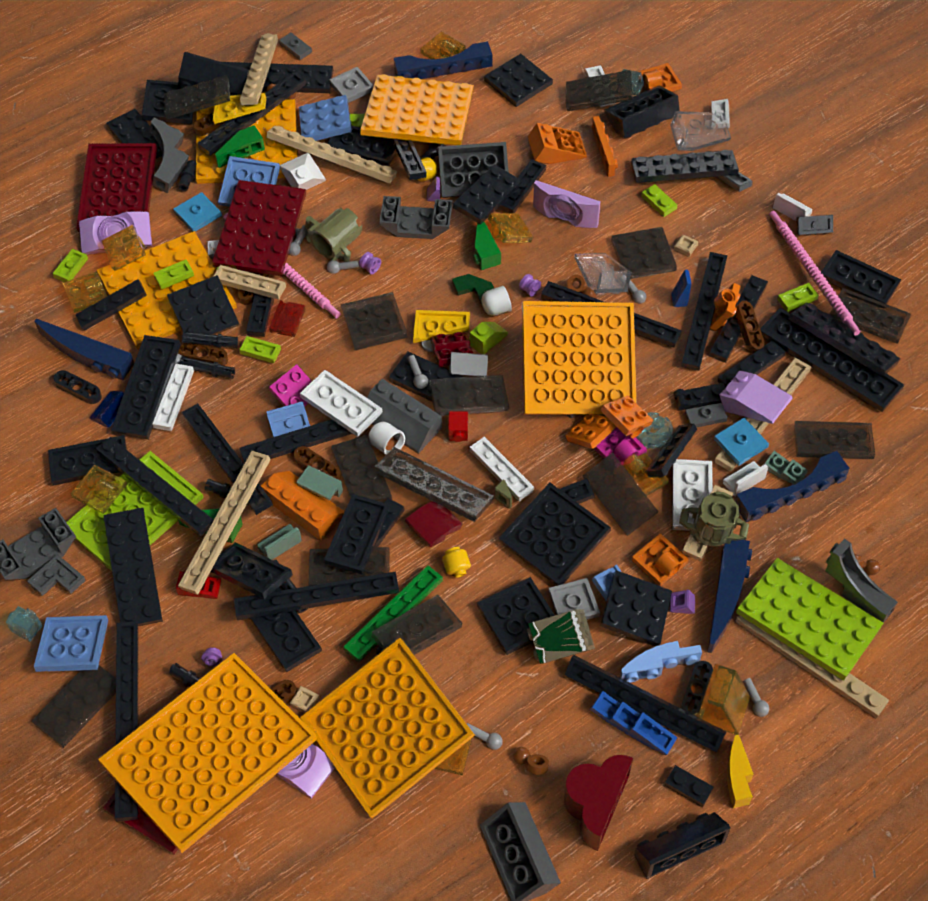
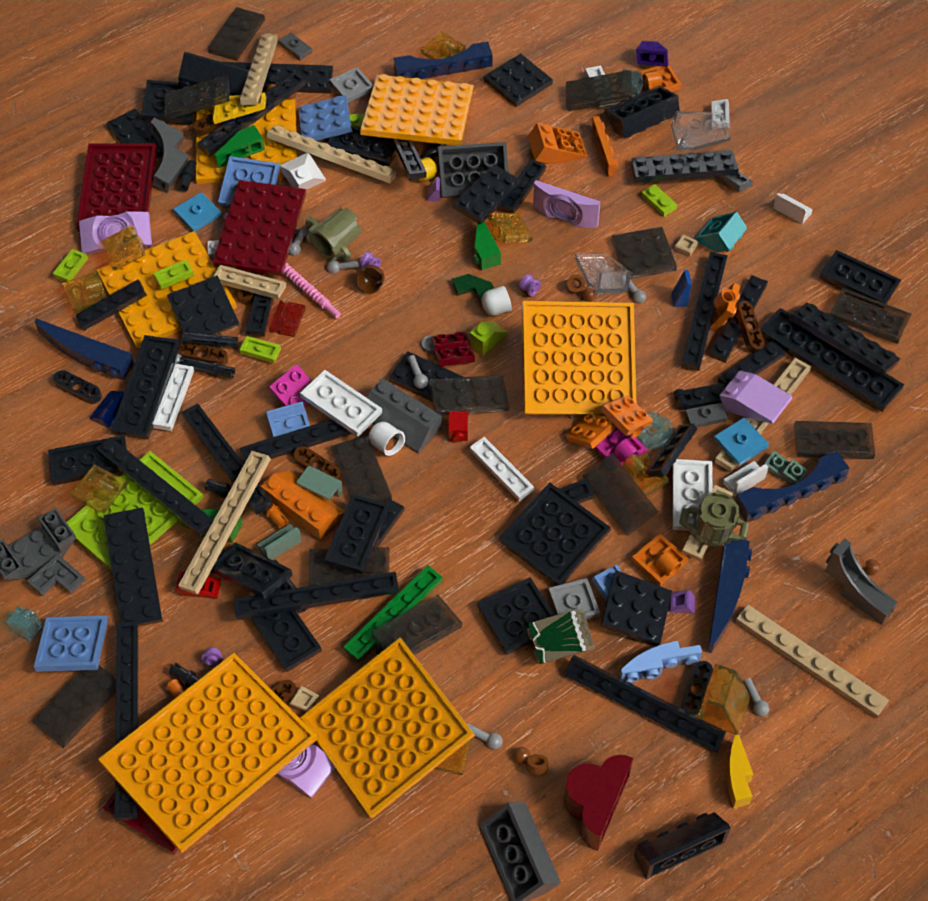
(175, 688): none -> orange pin
(236, 34): none -> clear smoke plate
(277, 516): none -> orange pin
(370, 279): none -> reddish brown hair
(374, 321): clear smoke plate -> none
(415, 221): dark grey slope -> none
(432, 323): yellow wing -> none
(433, 523): dark red slope -> none
(434, 484): clear smoke plate -> none
(456, 562): yellow head -> none
(468, 364): light grey slope -> none
(503, 494): olive slope -> none
(633, 724): blue slope -> none
(642, 325): black plate -> none
(652, 54): none -> dark purple slope
(689, 786): black plate -> none
(722, 232): none -> teal slope
(797, 297): lime plate -> none
(810, 618): lime plate -> none
(815, 224): black plate -> none
(815, 274): bright pink hose -> none

